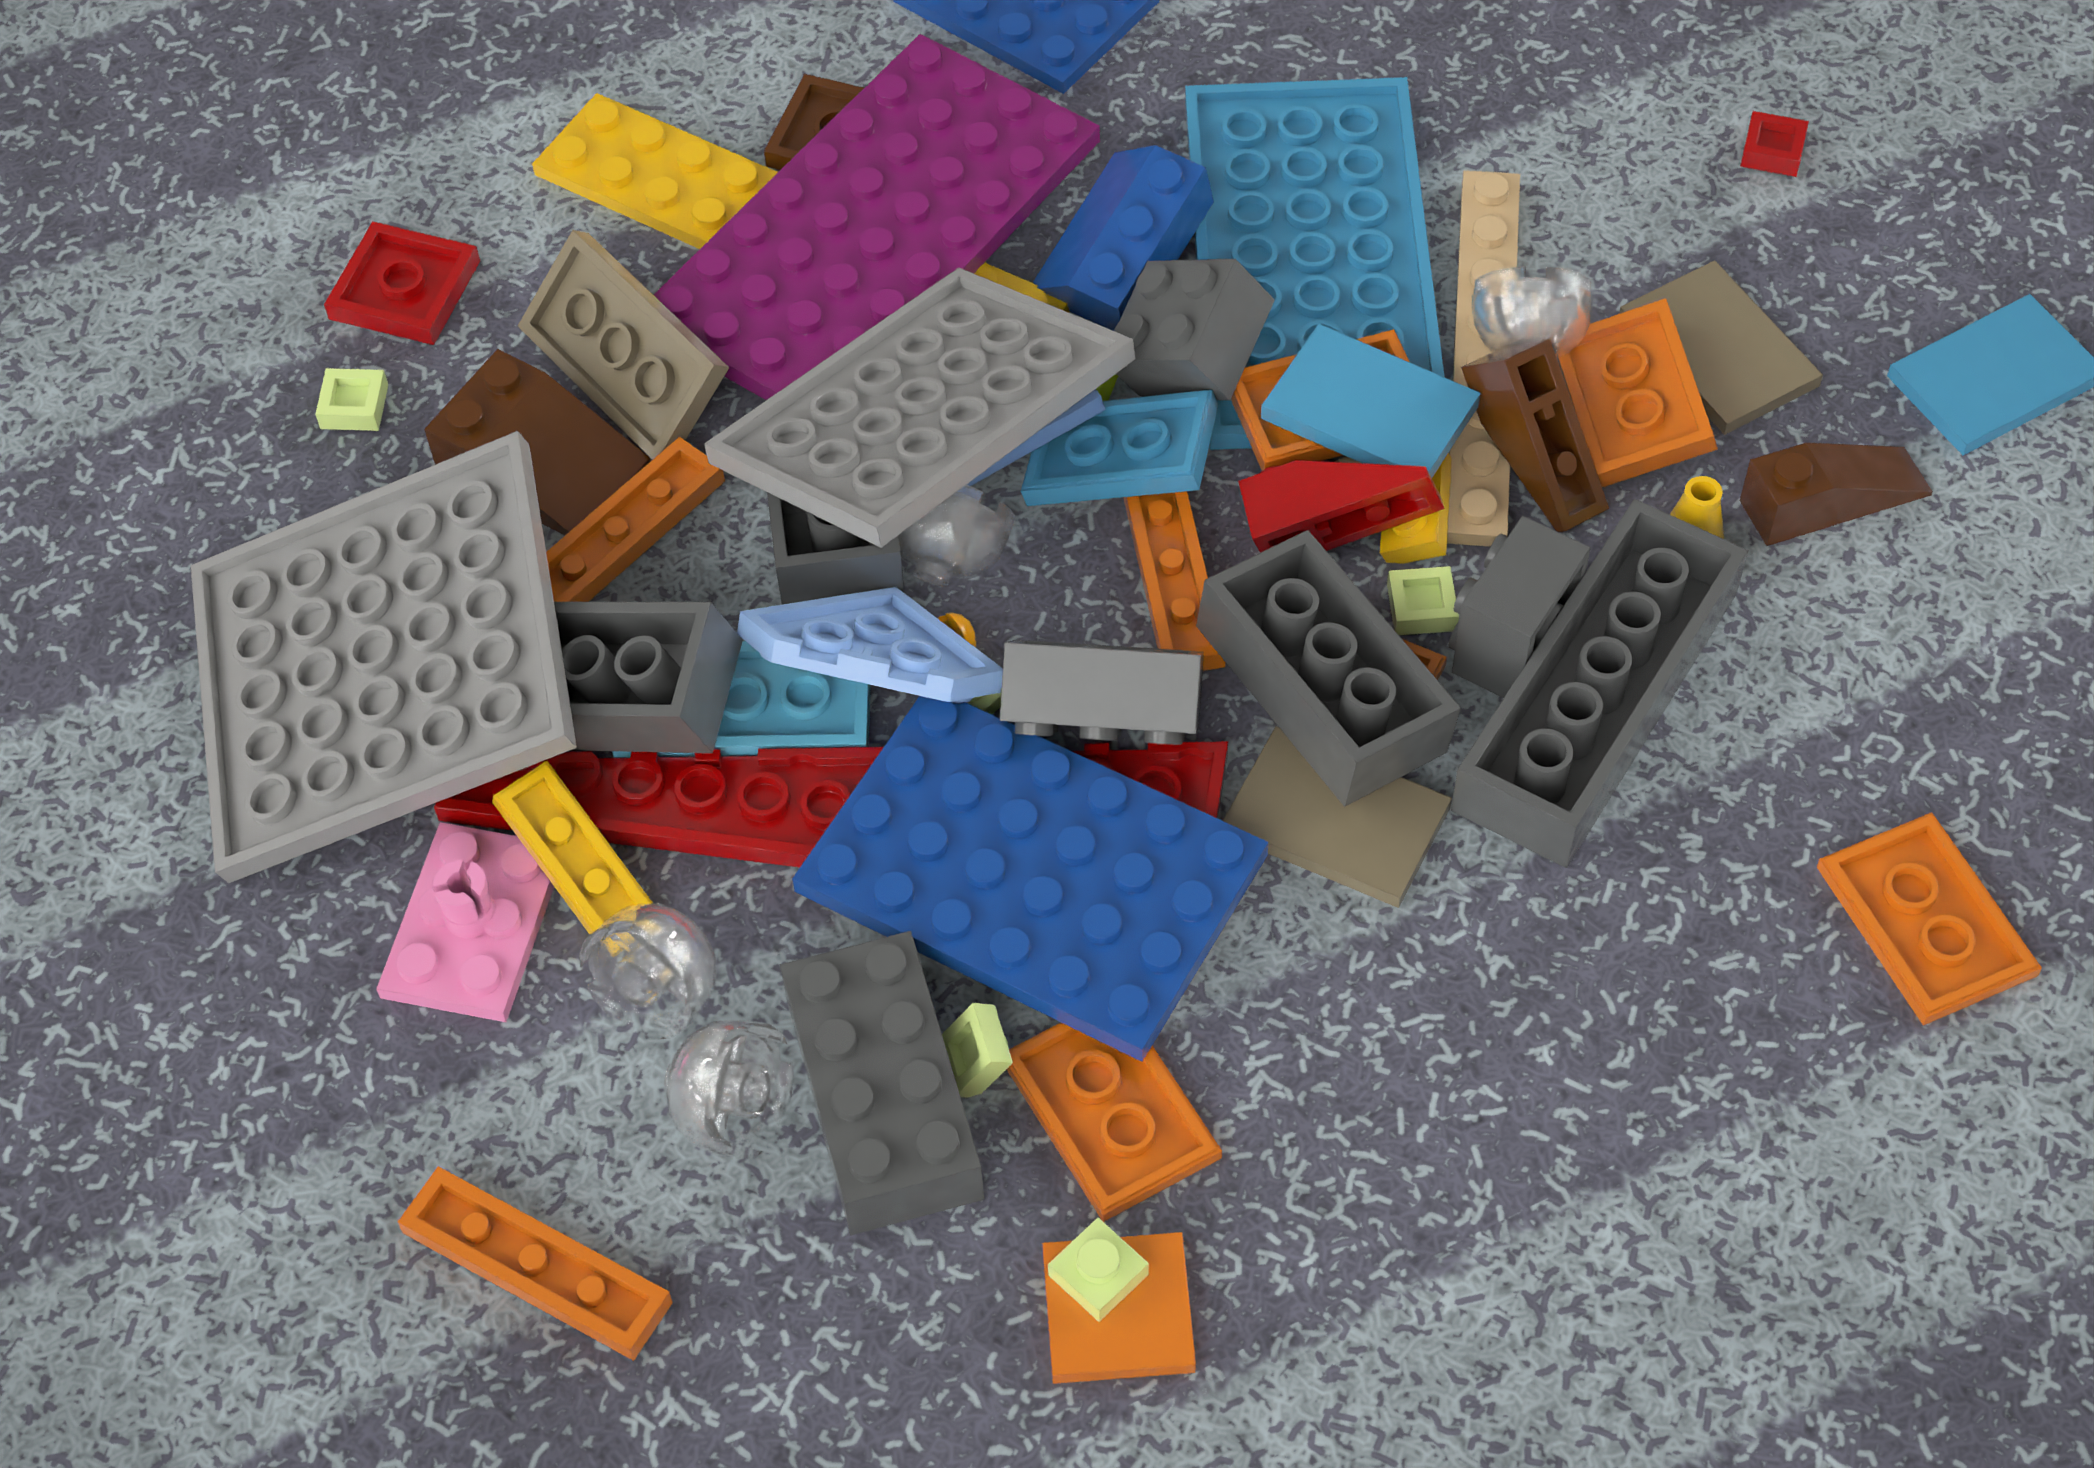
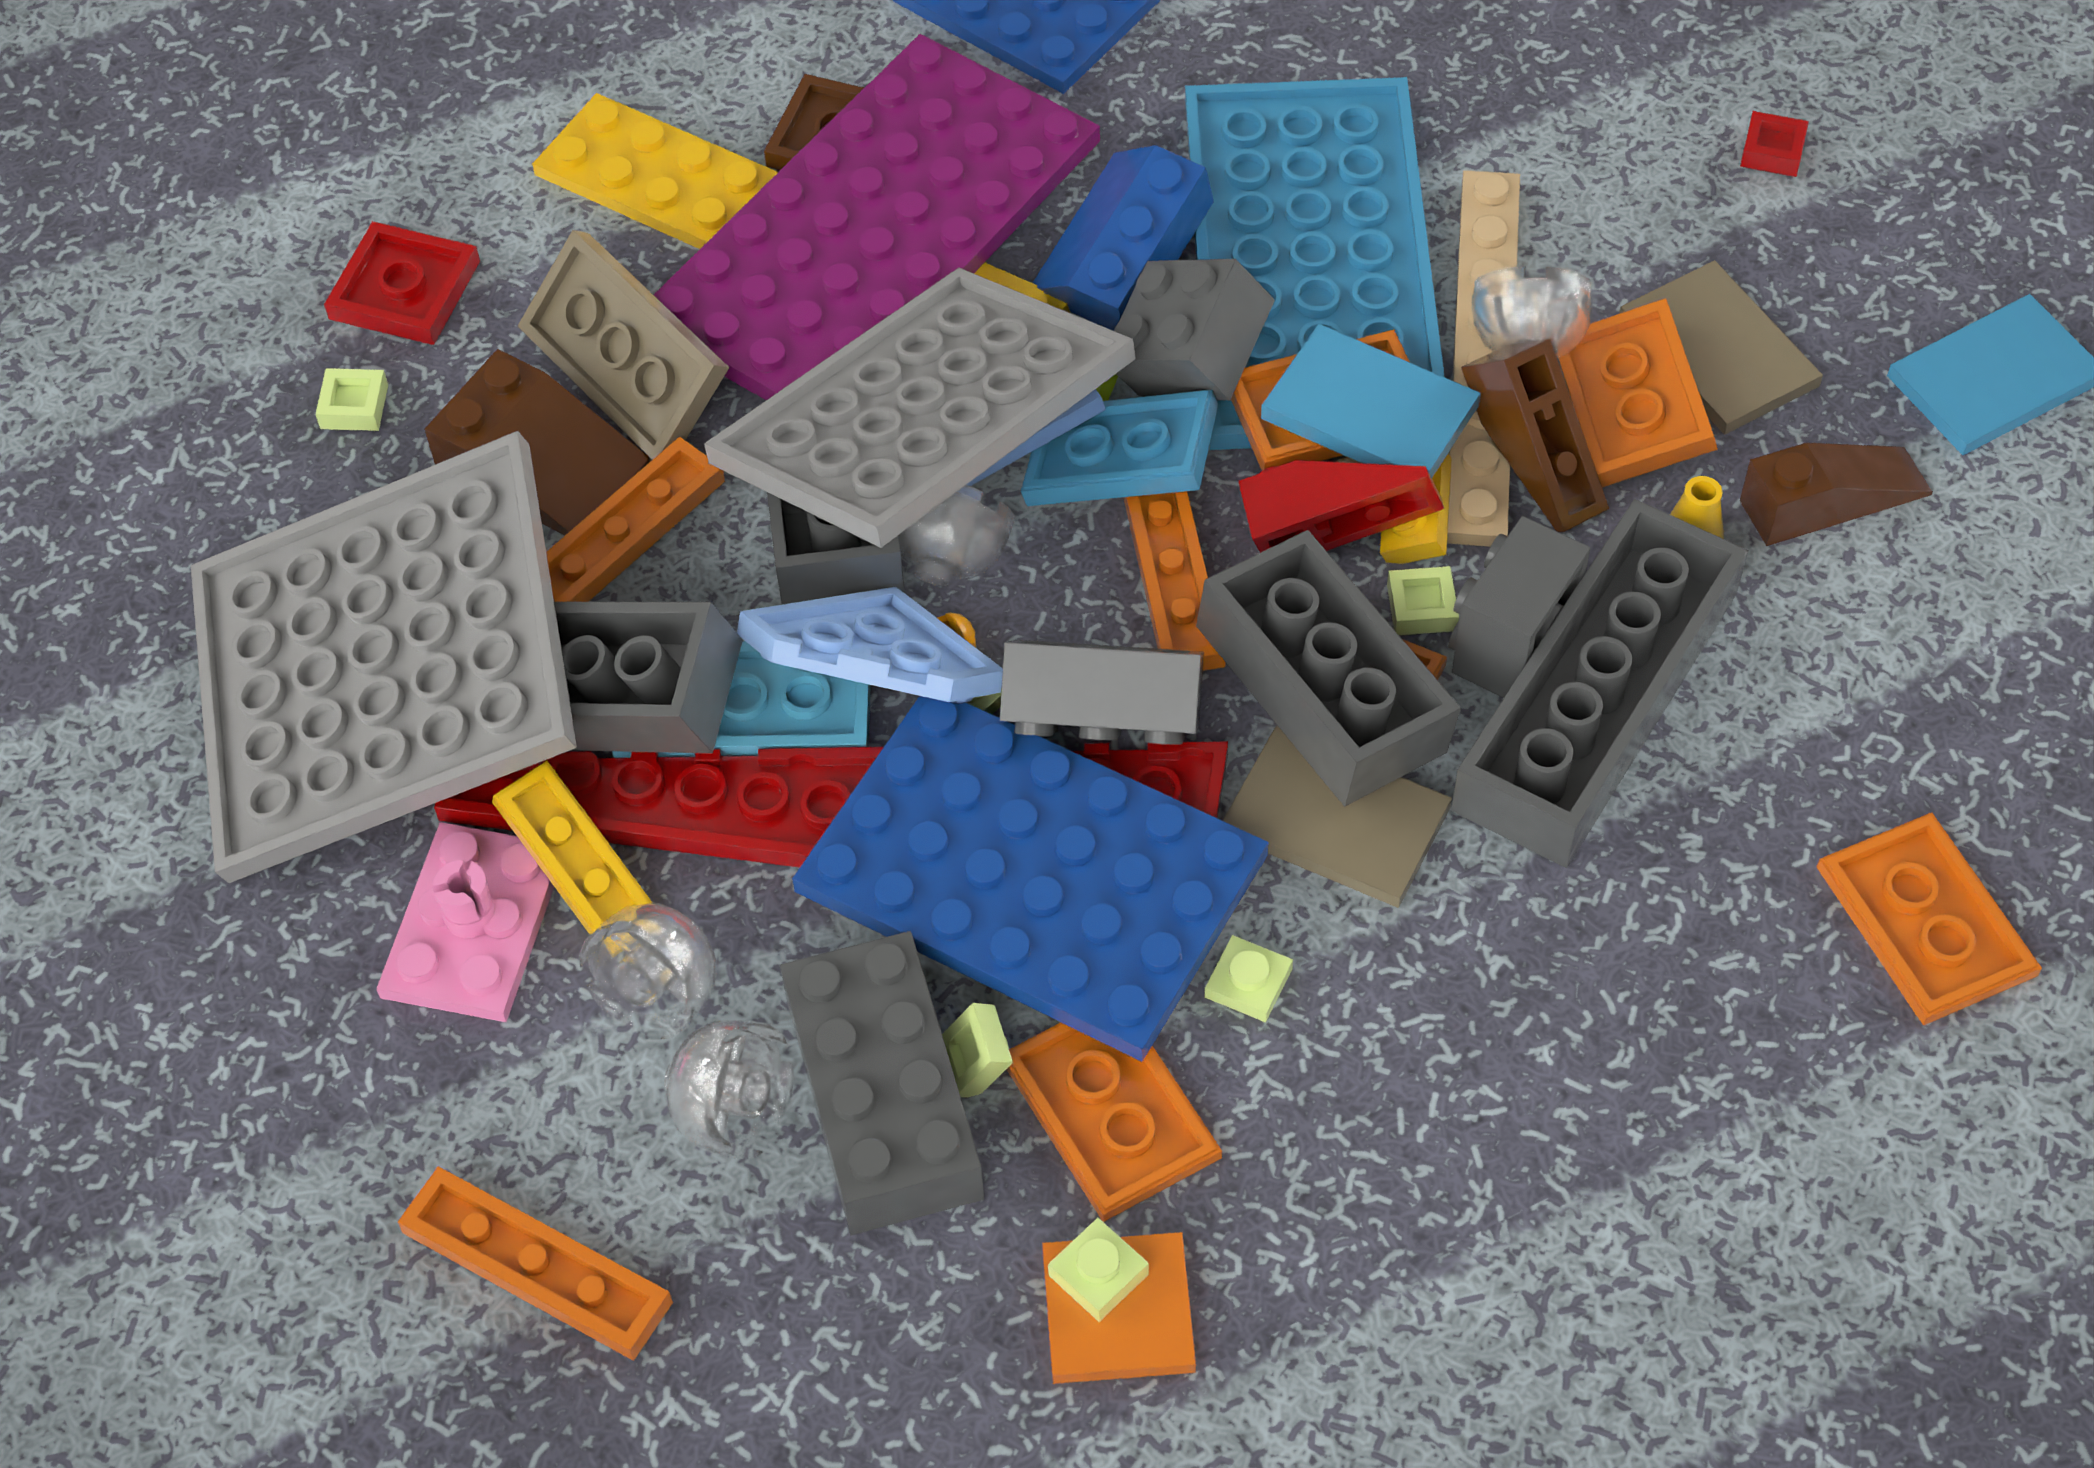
(1248, 978): none -> yellowish green plate

